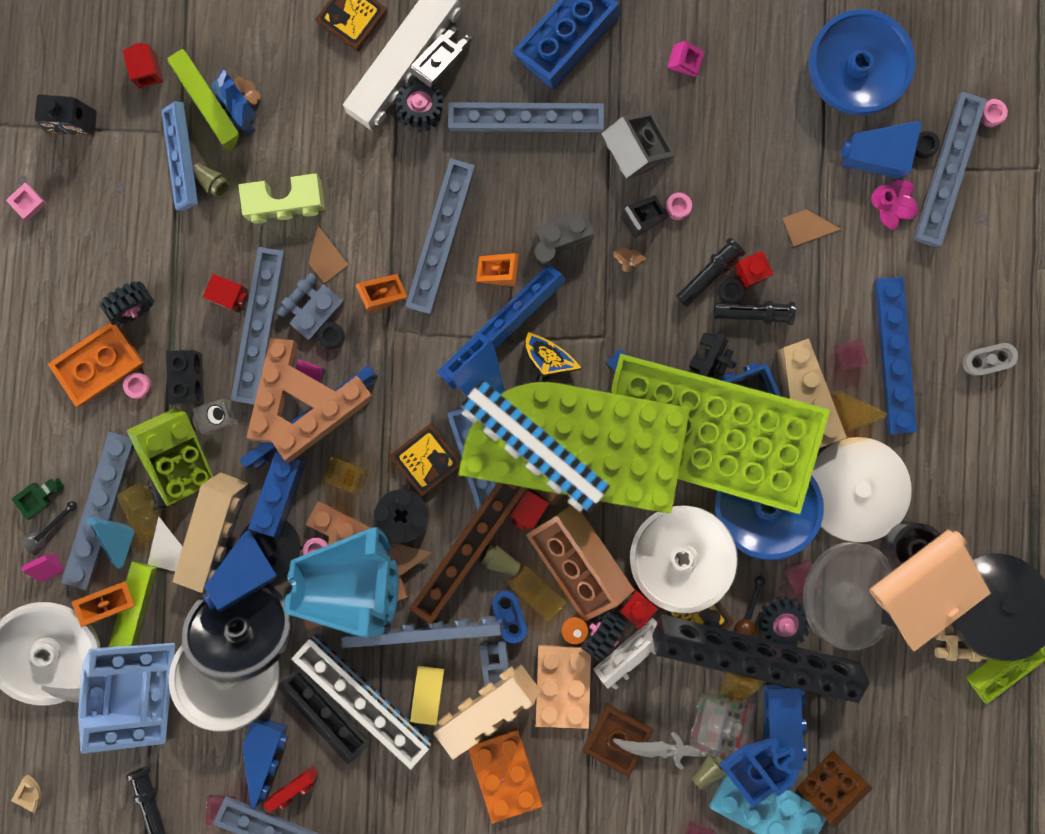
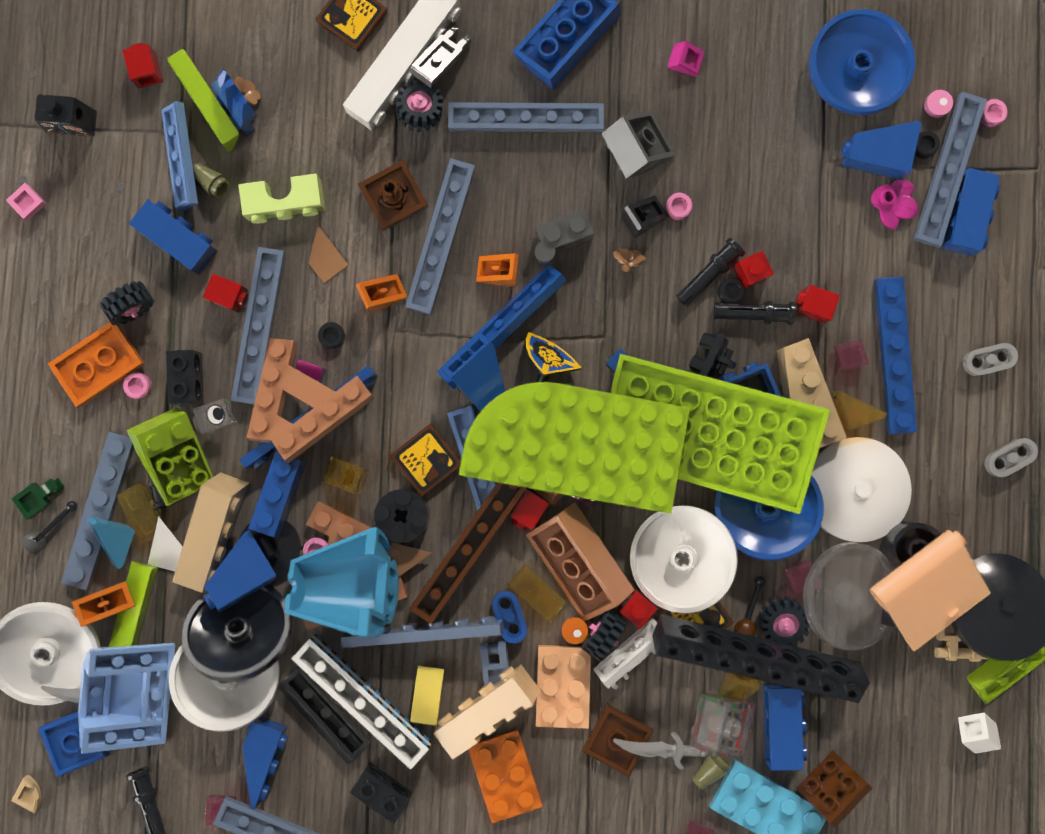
(43, 567): dark pink slope -> none
(63, 745): none -> blue tile
(173, 235): none -> blue brick
(300, 784): red plate -> none
(315, 312): sand blue plate -> none
(381, 792): none -> black brick
(389, 186): none -> reddish brown plate
(498, 560): olive cone -> none
(535, 446): brick -> none
(761, 770): blue plate -> none
(807, 226): medium nougat sticker -> none
(816, 303): none -> red brick
(938, 103): none -> bright pink tile
(972, 213): none -> blue brick
(979, 733): none -> white panel
(1009, 458): none -> light grey plate

